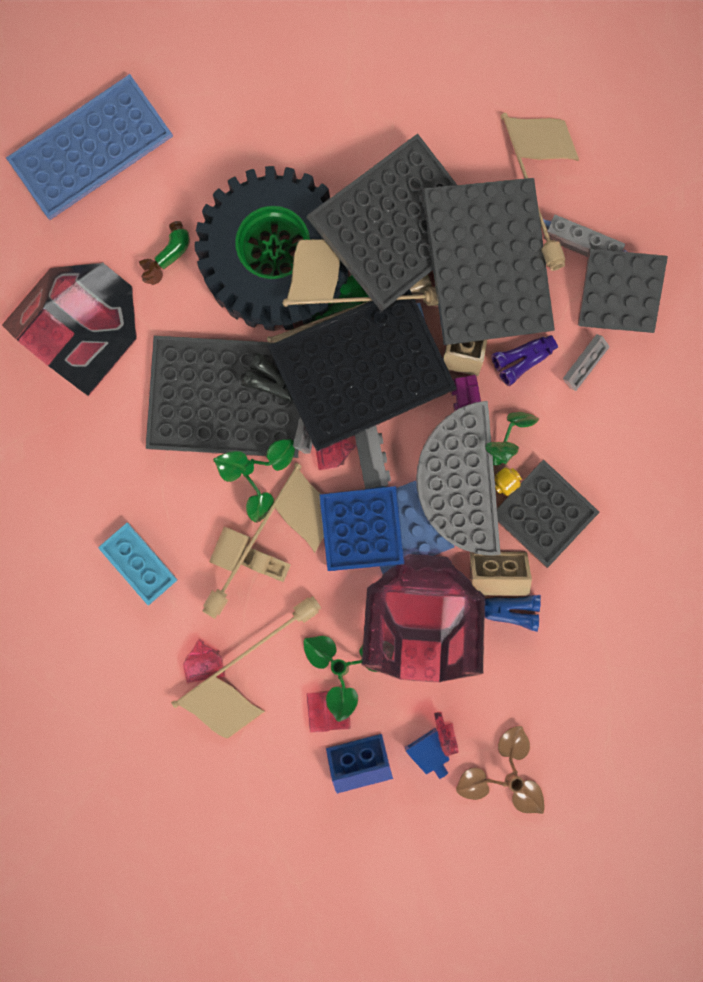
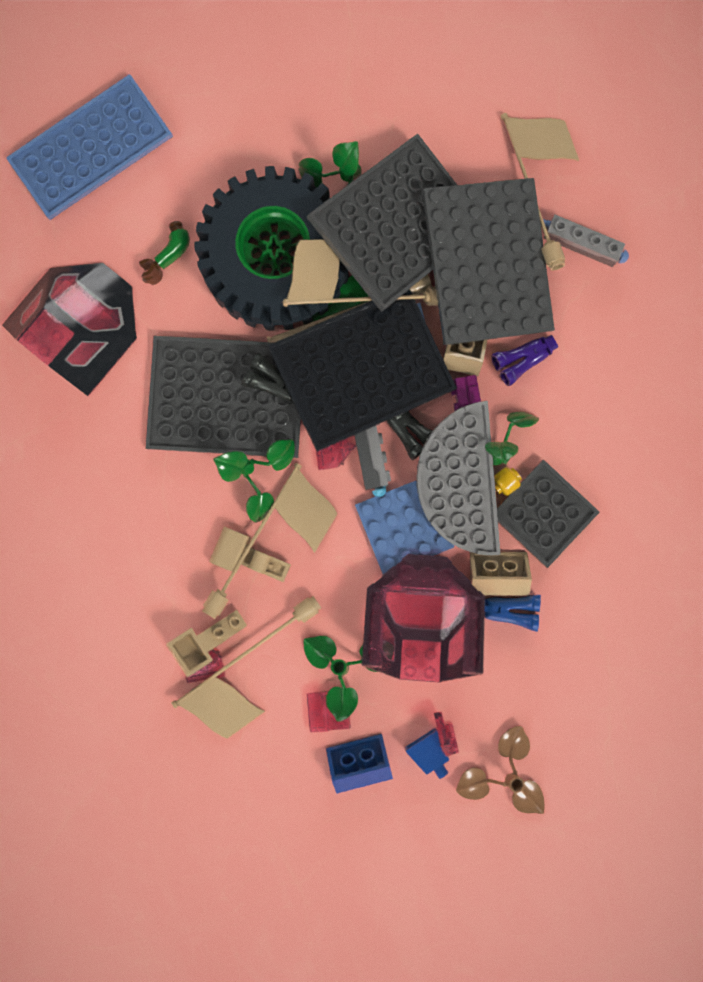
(138, 563): medium azure plate -> none
(192, 649): none -> tan plate
(302, 440): light grey plate -> none
(344, 156): none -> green plant
(362, 528): blue plate -> none
(399, 426): none -> pearl dark grey piece
(586, 362): light grey plate -> none
(622, 290): dark grey plate -> none

